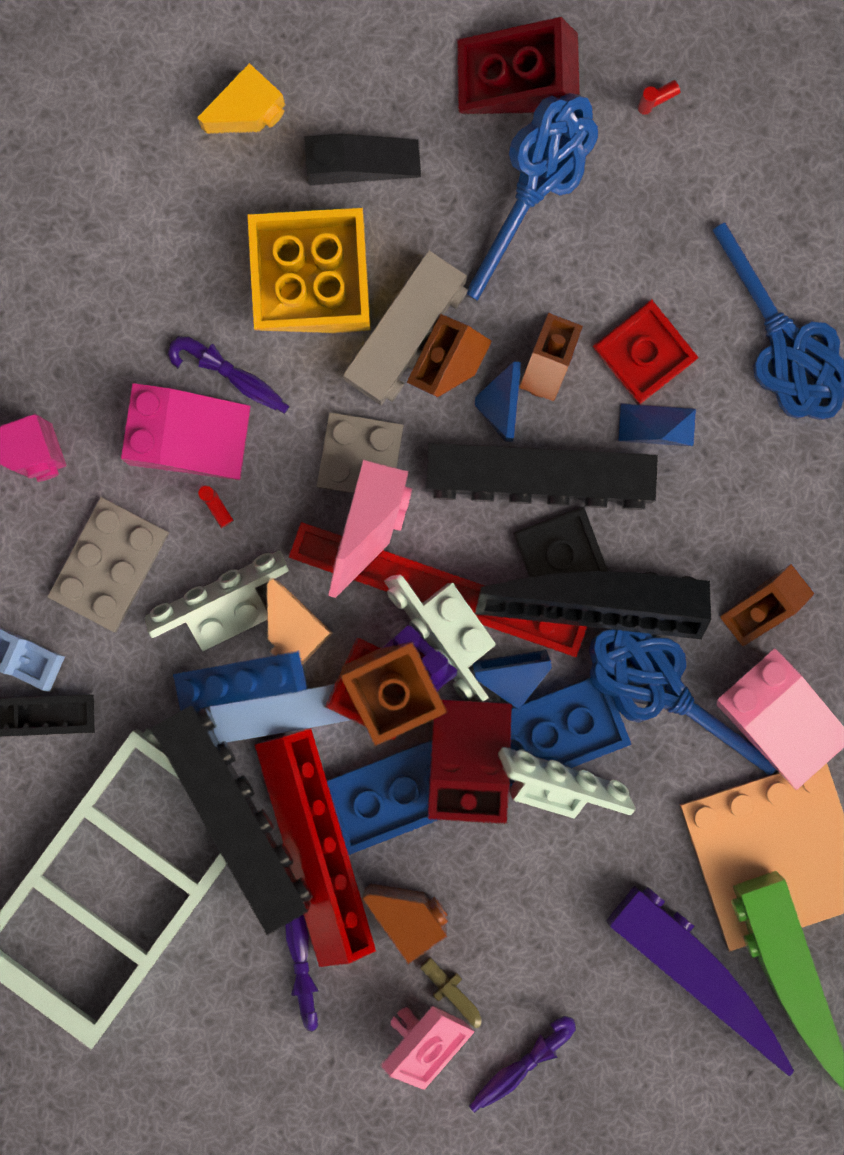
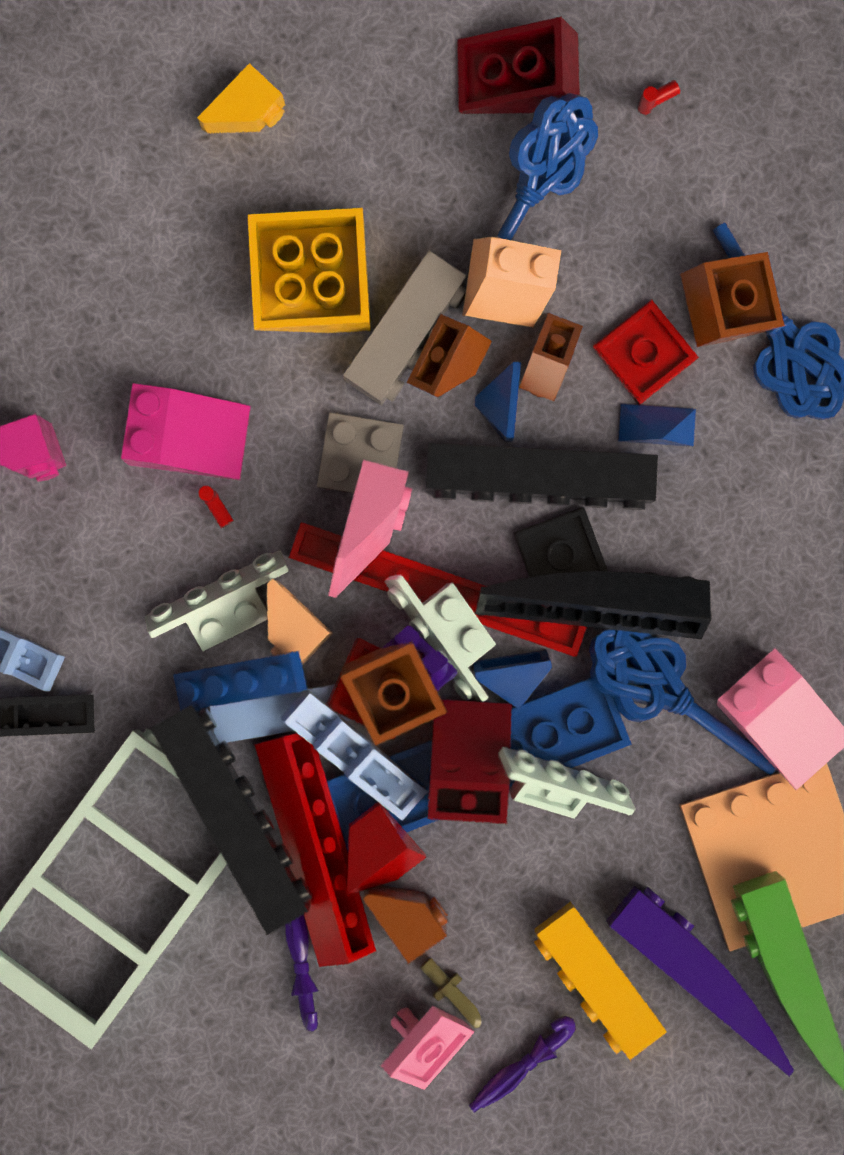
(108, 564): light grey plate -> none
(211, 359): dark purple piece -> none
(354, 754): none -> light blue slope
(360, 158): black slope -> none
(378, 850): none -> red slope
(510, 281): none -> light nougat slope
(599, 981): none -> yellow brick
(732, 299): none -> dark orange slope
(767, 605): dark orange slope -> none

